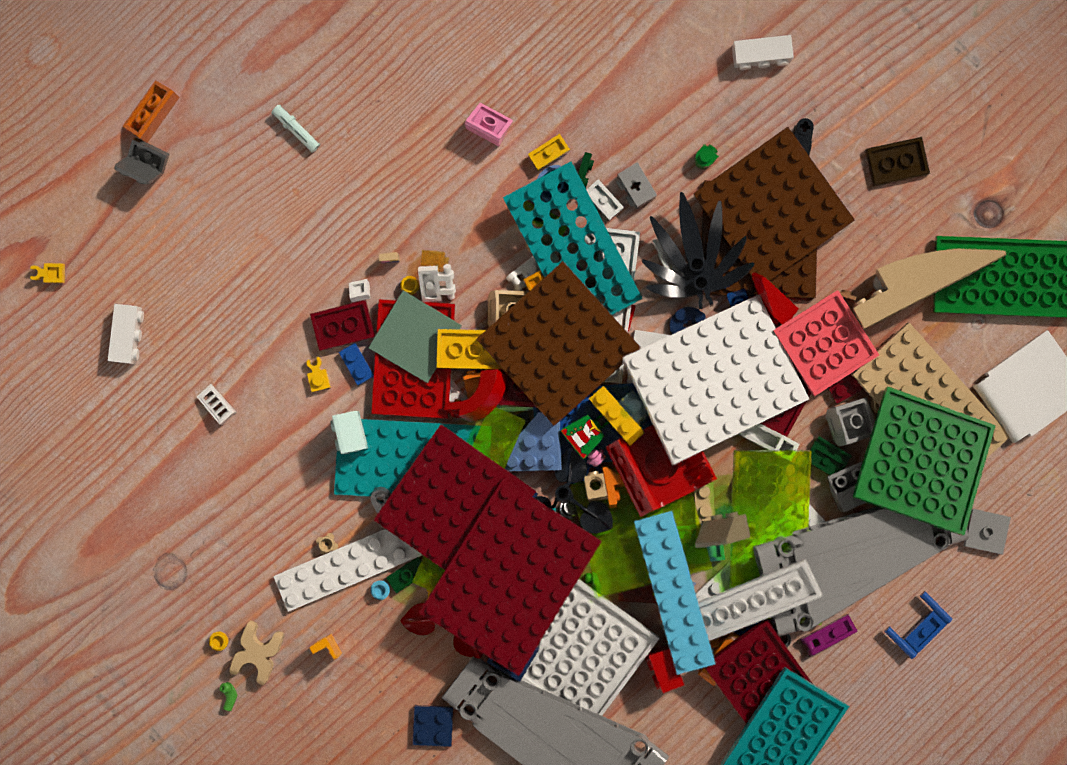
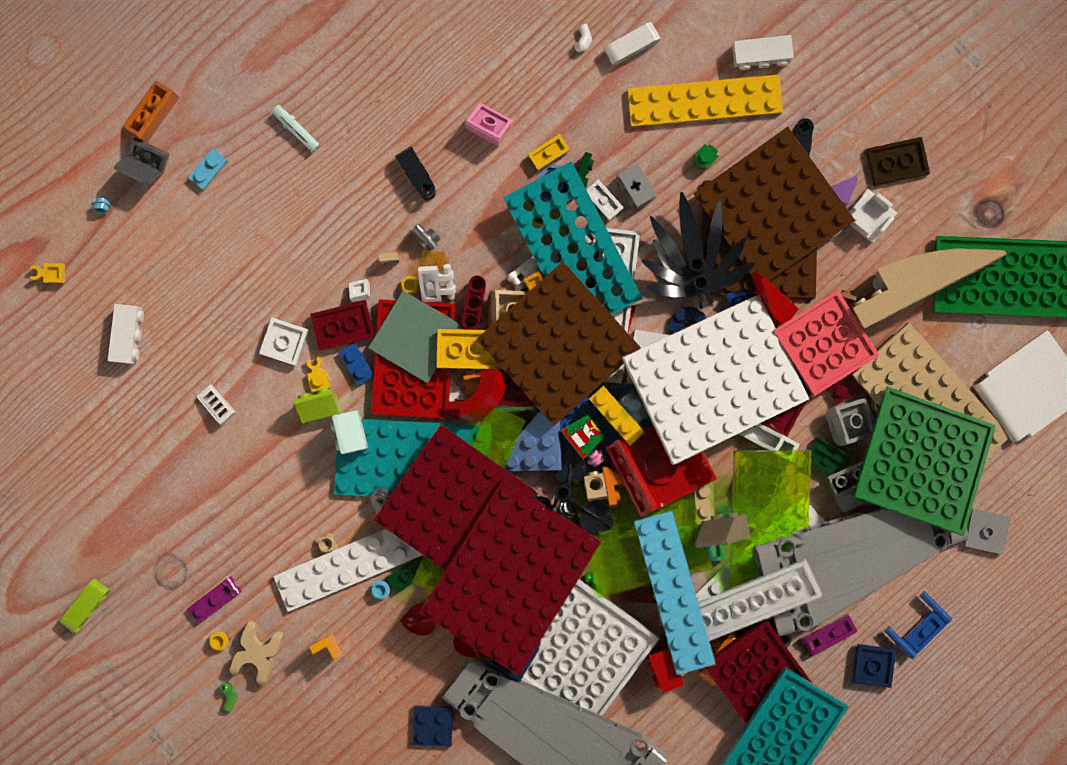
(84, 606): none -> lime beam
(101, 206): none -> medium azure plate
(208, 169): none -> medium azure plate
(214, 600): none -> magenta plate
(283, 341): none -> white plate
(317, 406): none -> lime slope
(416, 173): none -> black piece
(427, 239): none -> flat silver plate
(474, 294): none -> dark red beam
(585, 39): none -> white arm
(632, 43): none -> white beam
(705, 101): none -> yellow plate
(845, 189): none -> medium lavender slope
(872, 215): none -> white panel
(874, 665): none -> dark blue plate

